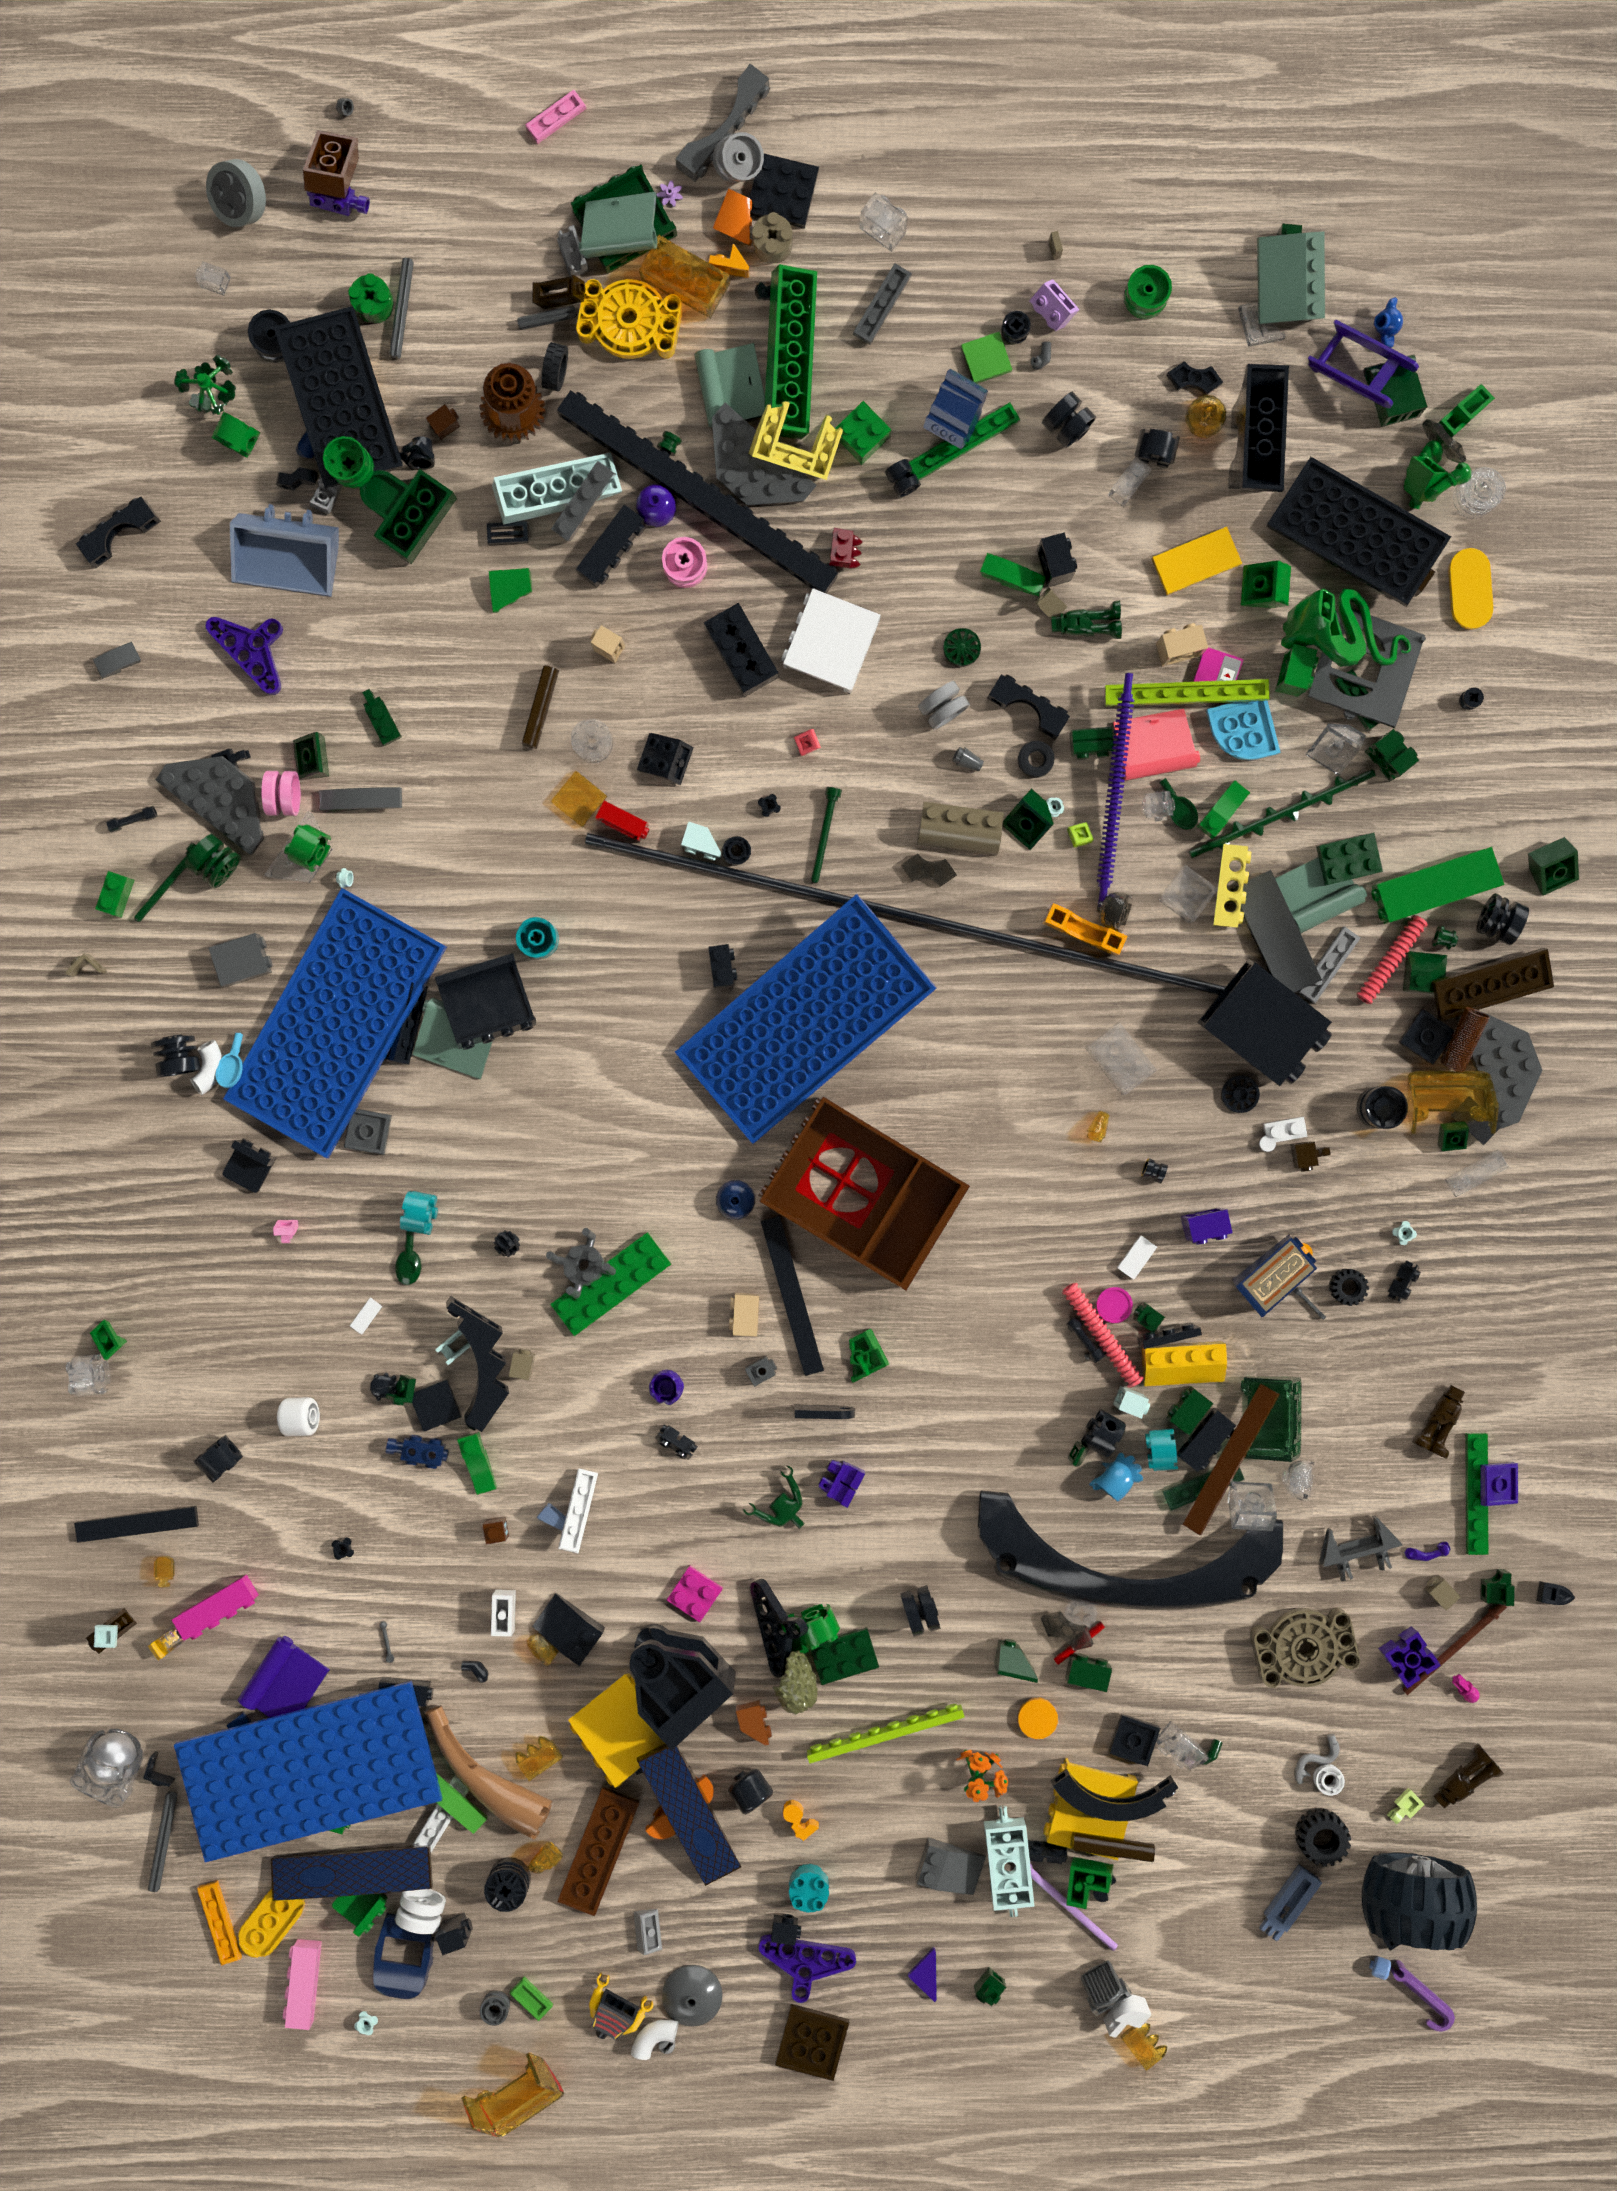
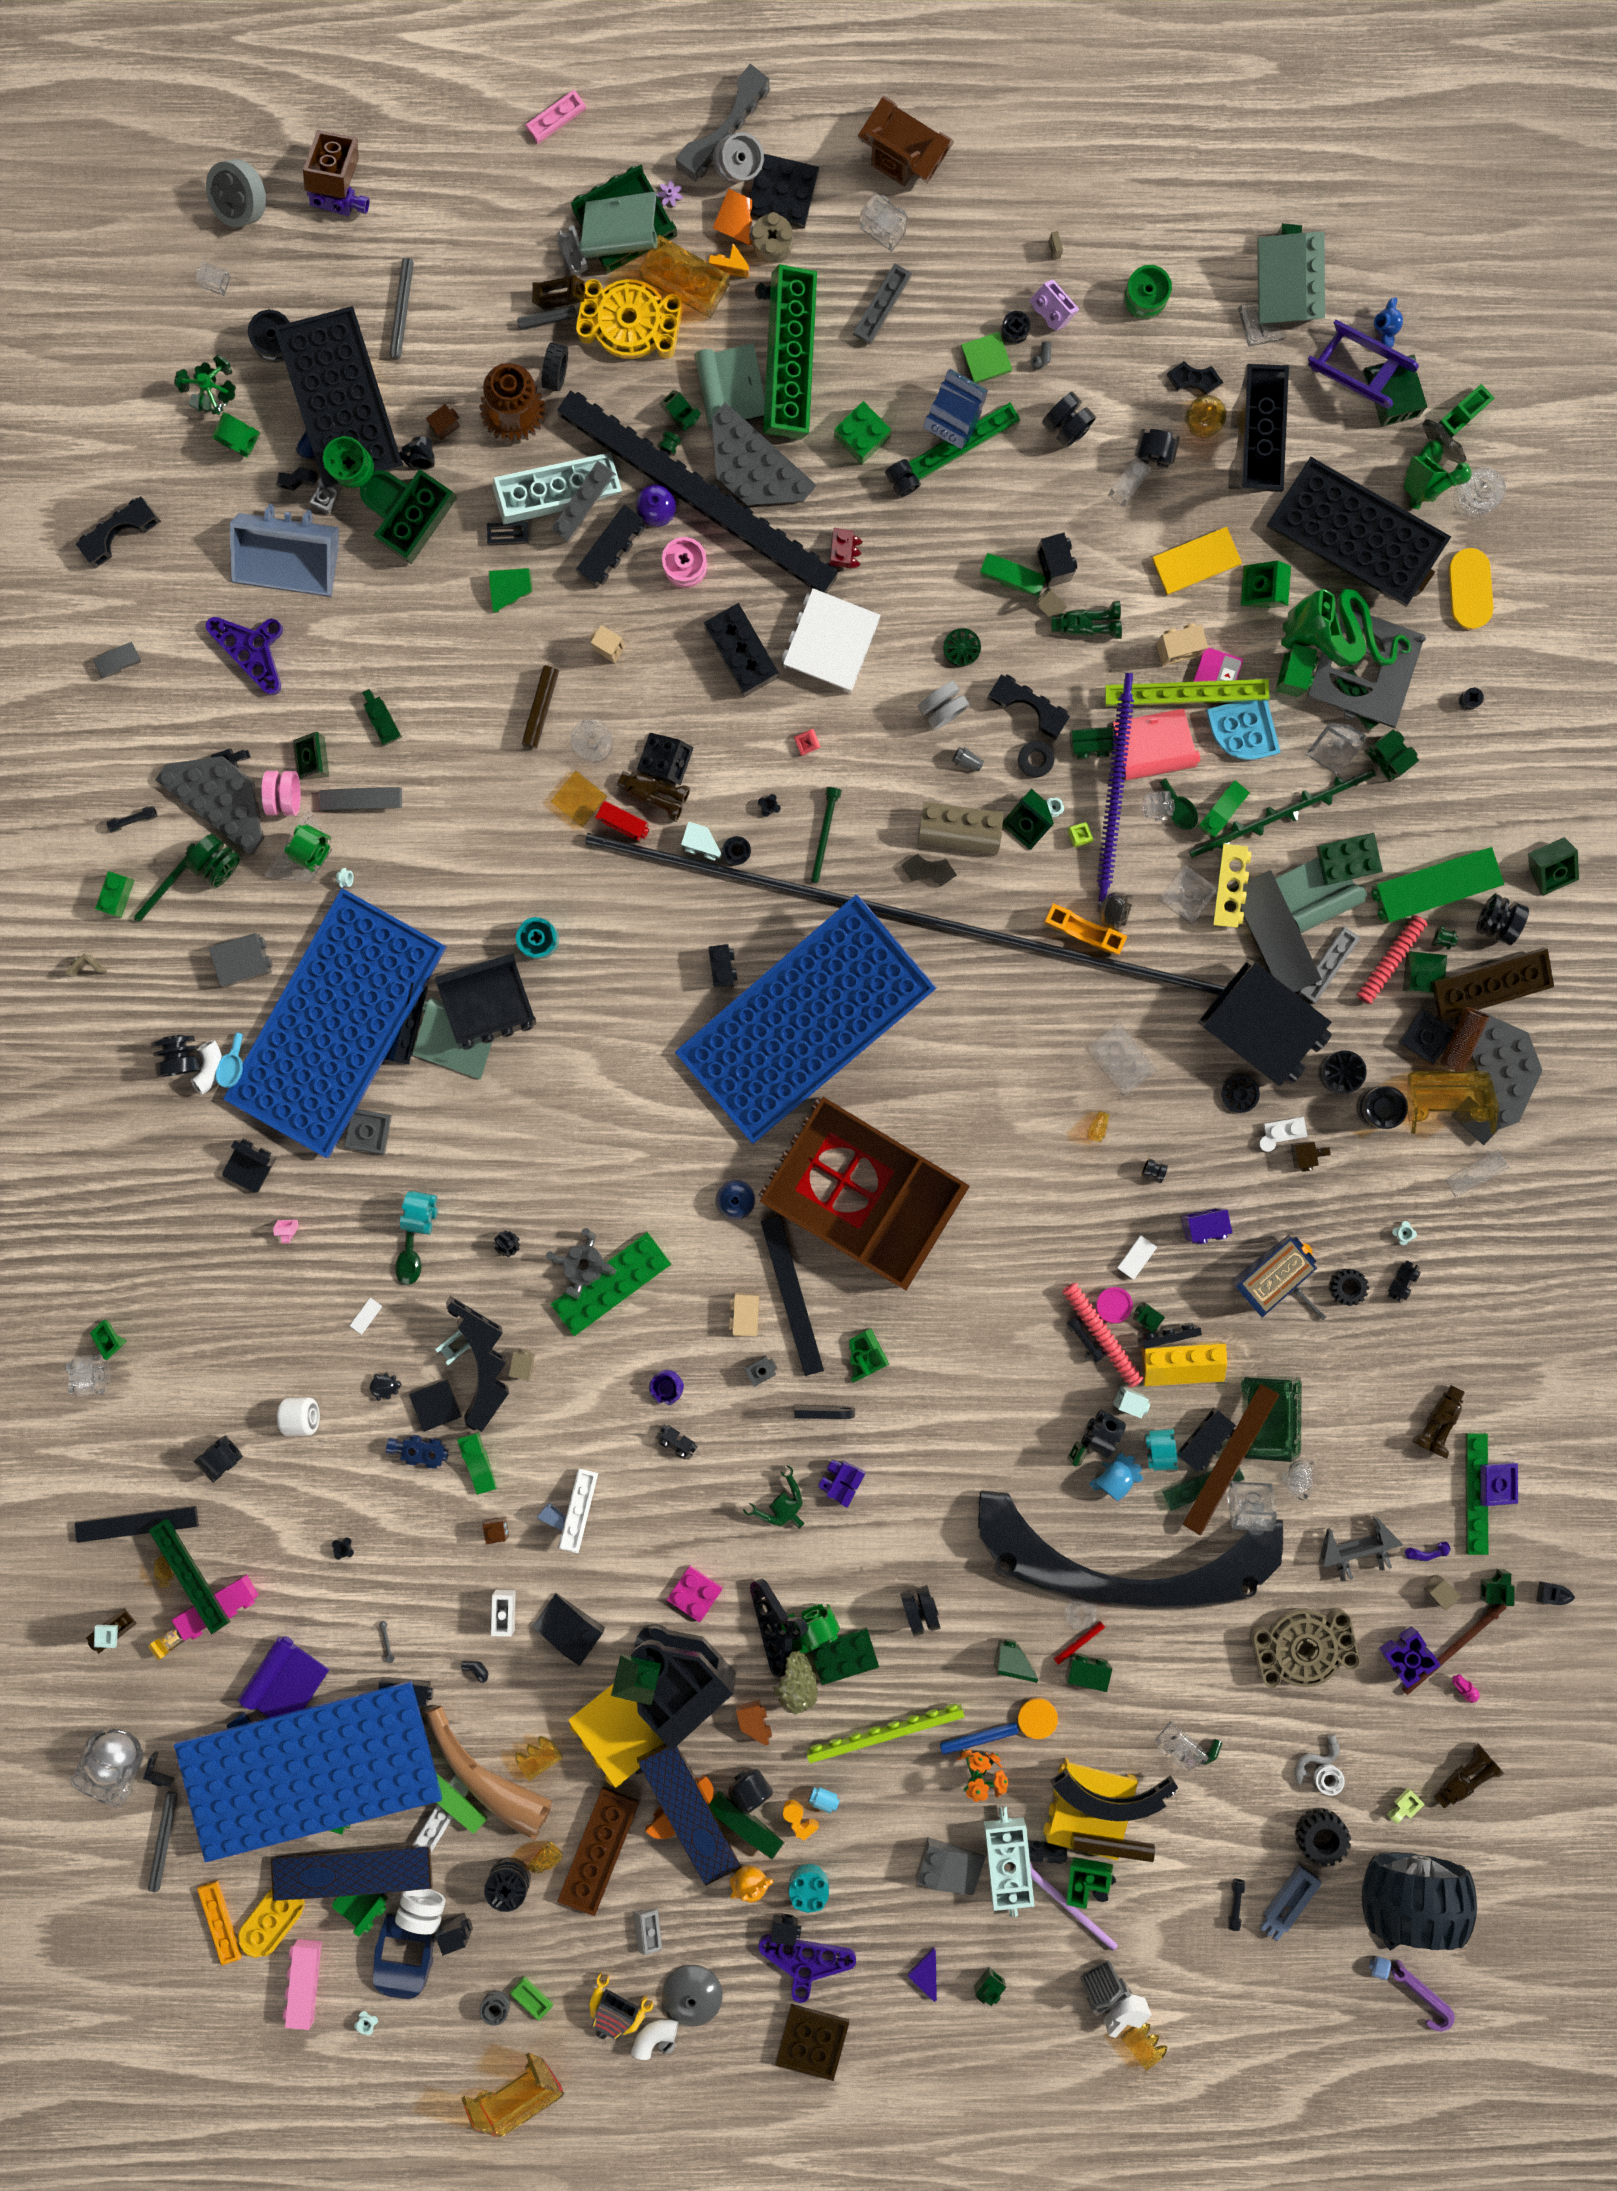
(189, 1576): none -> dark green plate
(347, 103): dark grey hinge -> none
(371, 287): green brick -> none
(405, 1390): dark green bracket -> none
(541, 1648): clear yellow rock -> none
(635, 1679): none -> dark green slope
(646, 788): none -> dark brown piece
(680, 410): none -> dark green brick
(746, 1826): none -> dark green slope
(750, 1884): none -> light orange piece
(815, 463): light yellow wedge -> none
(824, 1800): none -> medium azure brick
(903, 143): none -> reddish brown piece
(979, 1738): none -> blue axle
(1058, 1626): clear smoke tile -> none
(1134, 1740): black plate -> none
(1189, 1410): dark green brick -> none
(1238, 1888): none -> black bar
(1342, 1072): none -> black wheel
(1453, 1136): dark green piece -> none

